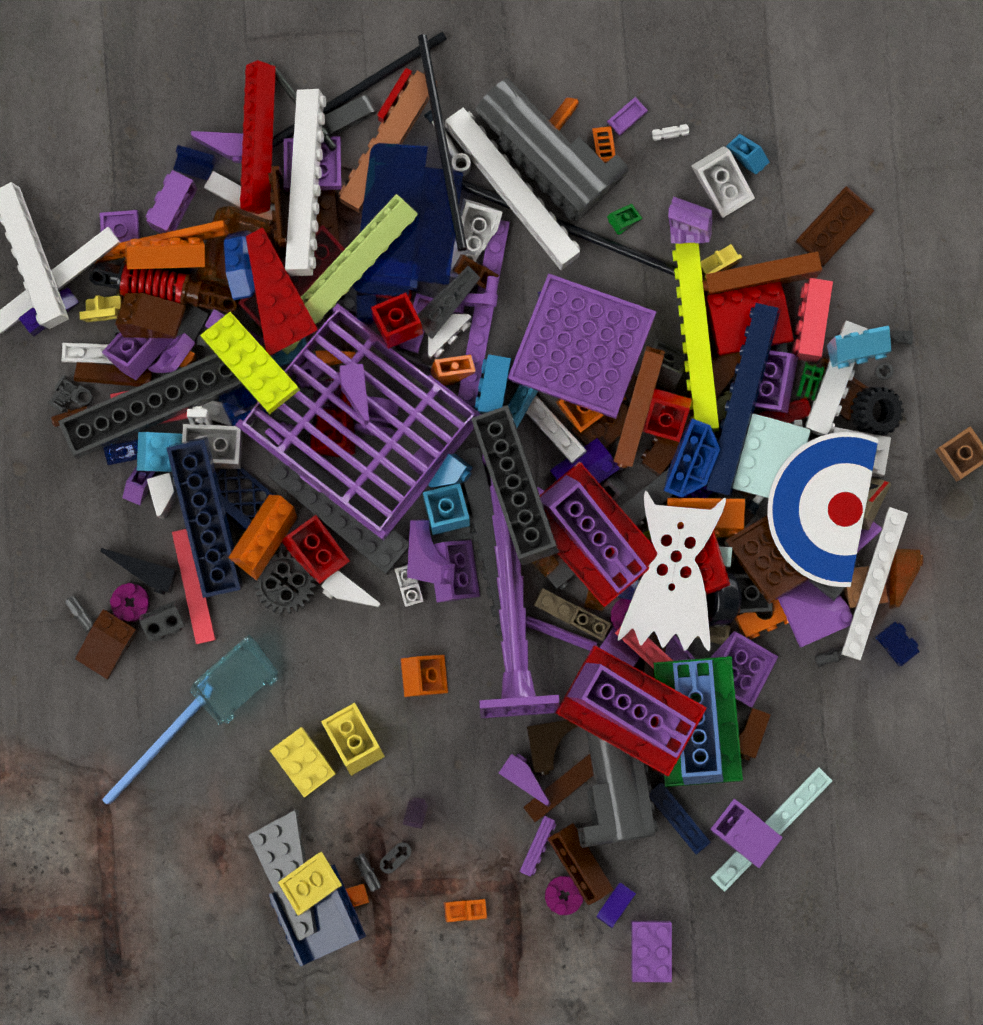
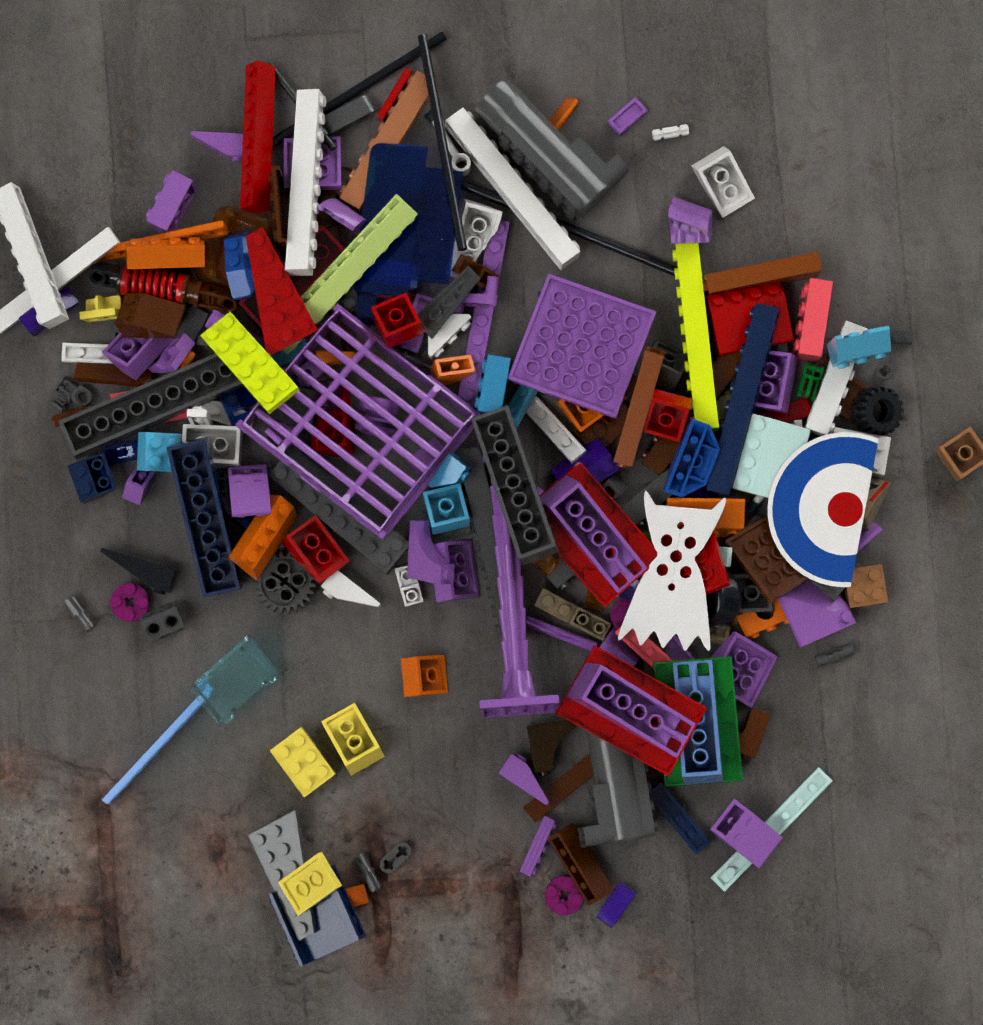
(92, 478): none -> dark blue slope
(106, 644): reddish brown slope -> none
(122, 223): medium lavender tile -> none
(163, 494): white slope -> none
(194, 162): clear blue panel -> none
(197, 605): coral tile -> none
(231, 192): white tile -> none
(249, 490): none -> medium lavender slope
(342, 214): none -> medium lavender slope
(353, 386): medium lavender slope -> none
(415, 813): clear purple slope -> none
(465, 910): orange slope -> none
(597, 145): orange slope -> none
(624, 218): green slope -> none
(651, 951): medium lavender brick -> none
(720, 260): light yellow panel -> none
(748, 153): dark azure slope -> none
(835, 225): reddish brown tile -> none
(874, 583): white plate -> none
(897, 643): clear blue brick -> none
(902, 574): clear orange slope -> none

